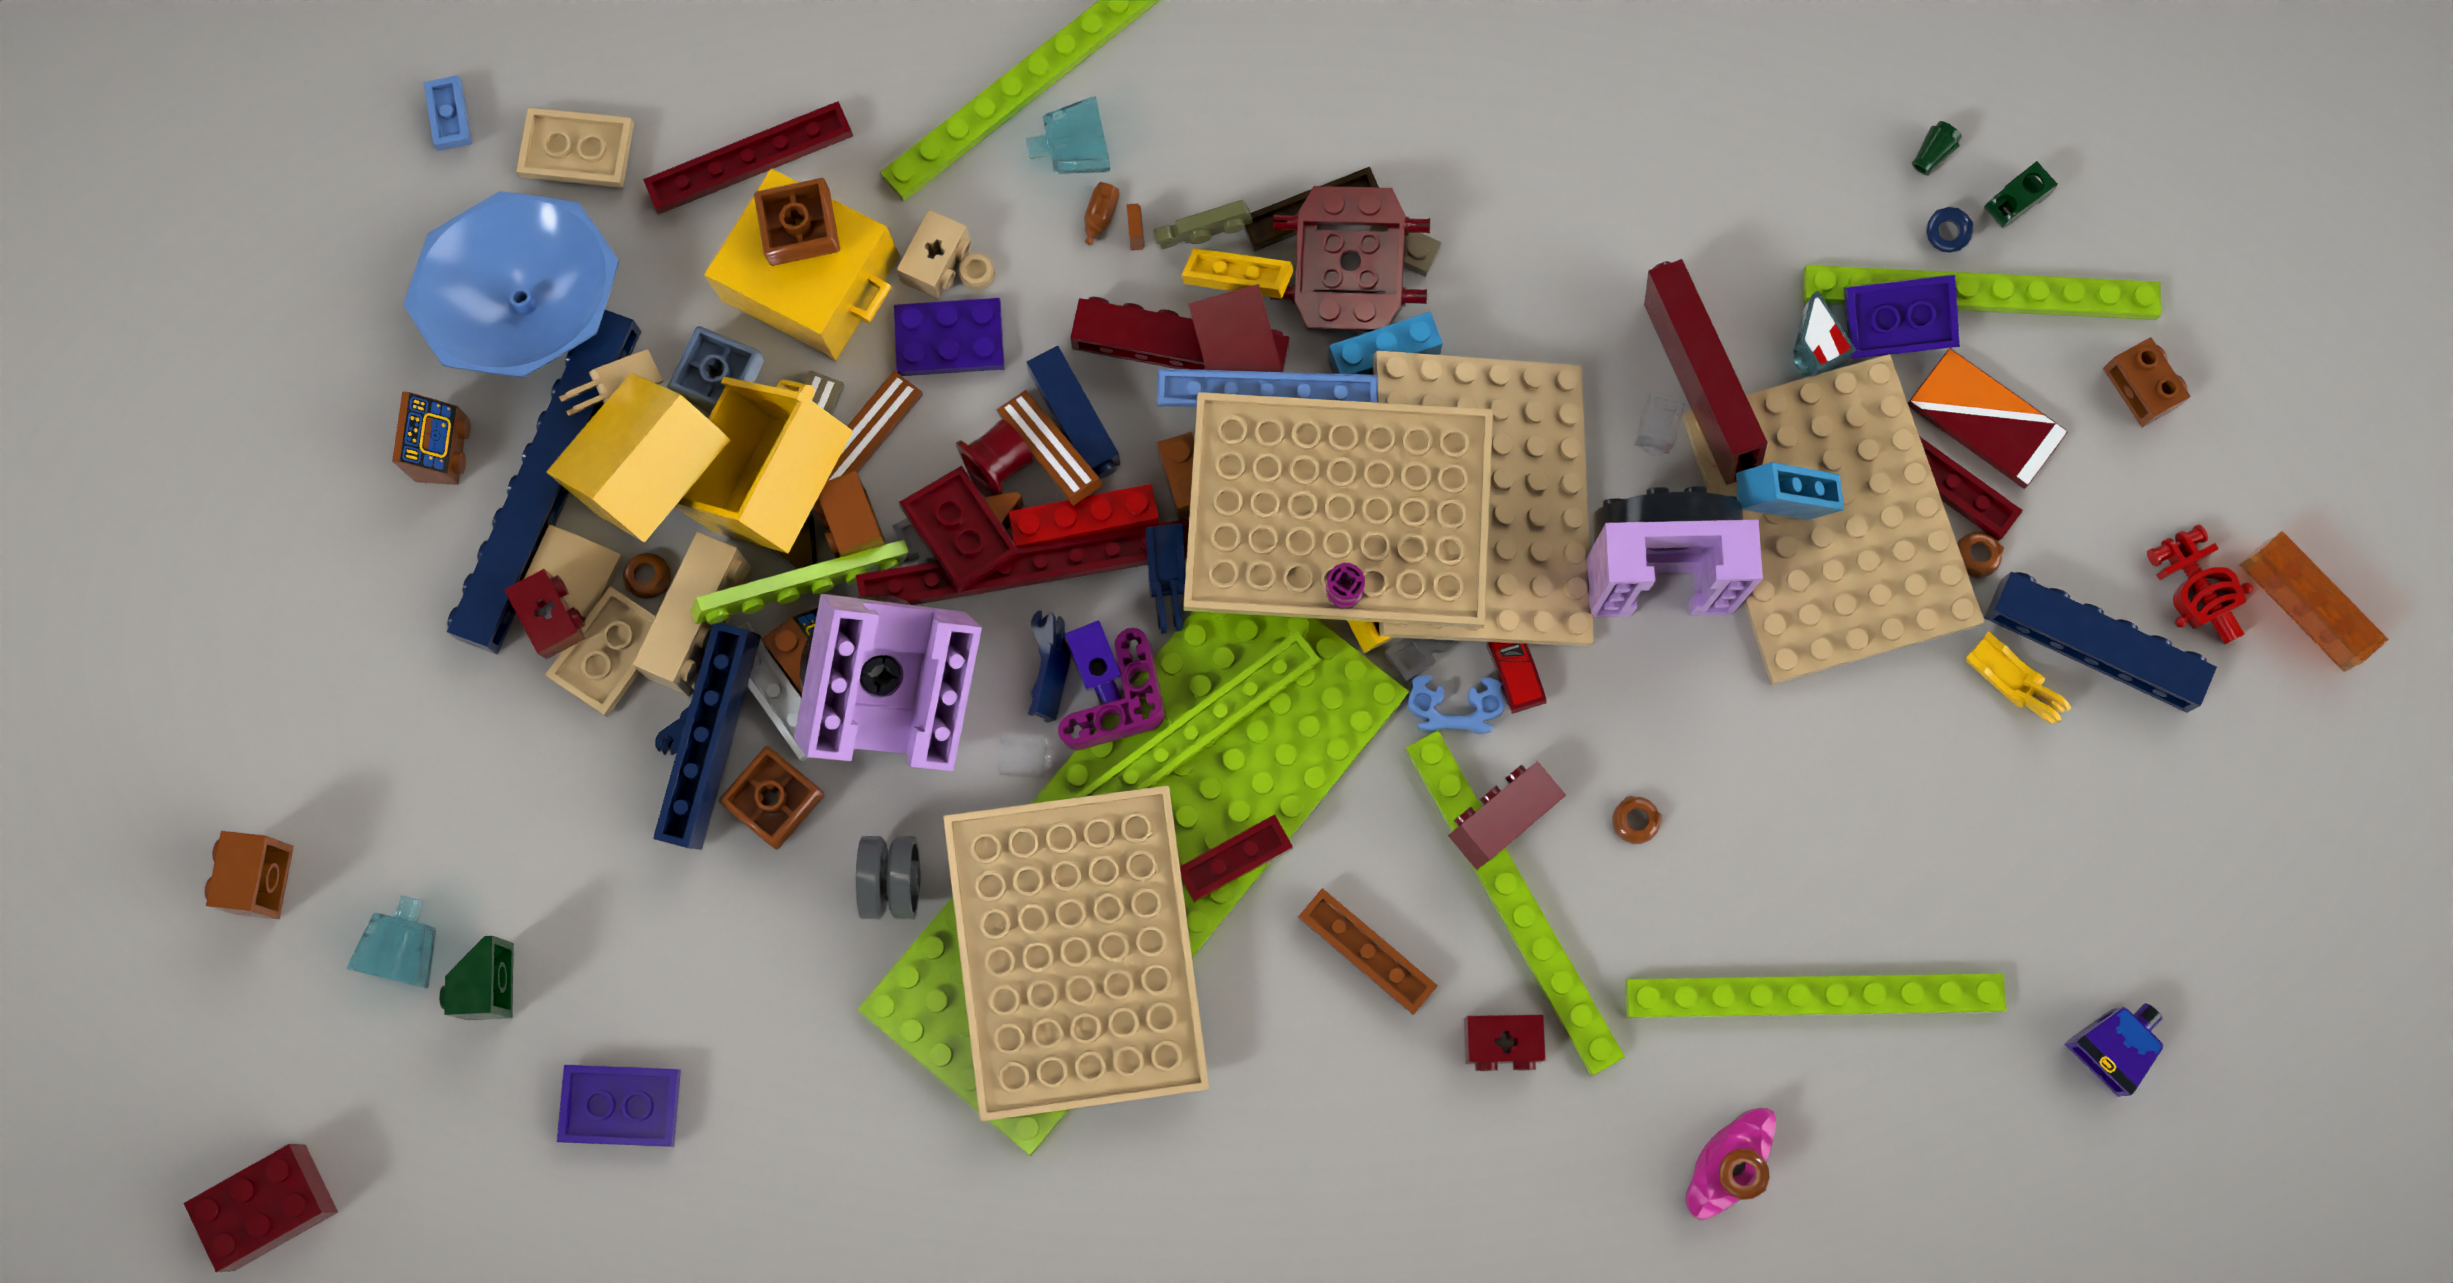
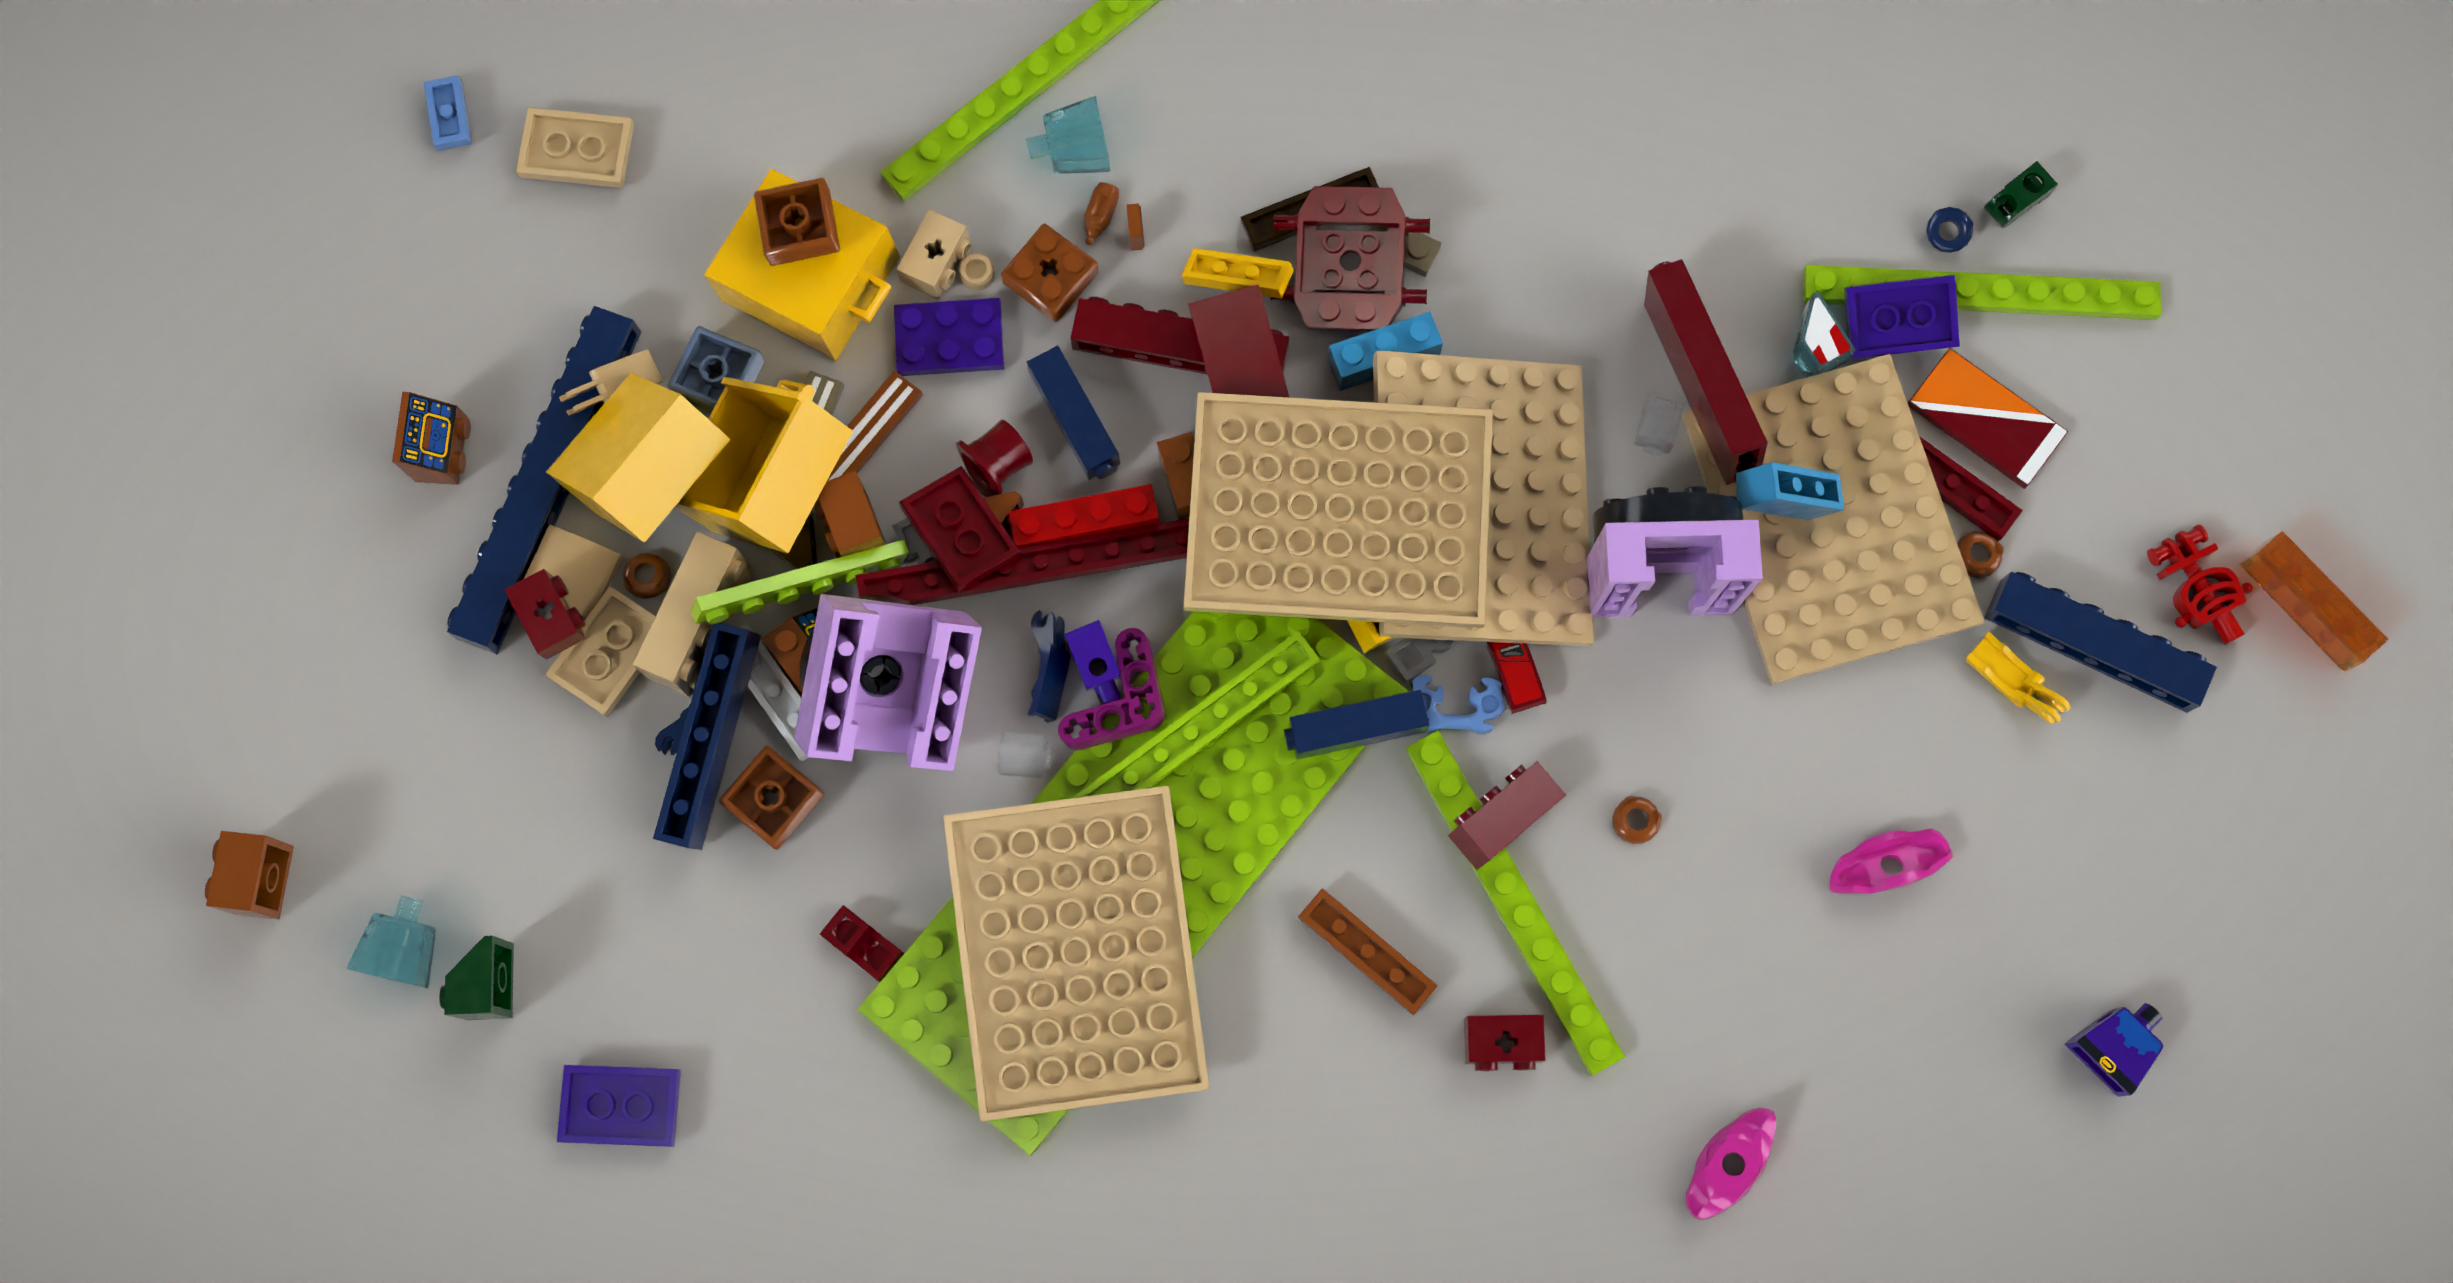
(260, 1208): dark red brick -> none
(511, 284): medium blue piece -> none
(748, 157): dark red plate -> none
(861, 943): none -> dark red slope
(887, 877): dark grey wheel -> none
(1050, 448): dark orange tile -> none
(1051, 293): none -> dark orange brick
(1166, 570): dark blue arm -> none
(1182, 386): medium blue tile -> none
(1201, 226): olive plate -> none
(1235, 858): dark red plate -> none
(1344, 593): magenta wheel -> none
(1356, 724): none -> dark blue brick
(1739, 1191): dark orange piece -> none
(1815, 995): lime plate -> none
(1918, 852): none -> dark pink piece
(1936, 147): dark green cone -> none
(2147, 381): dark orange brick -> none

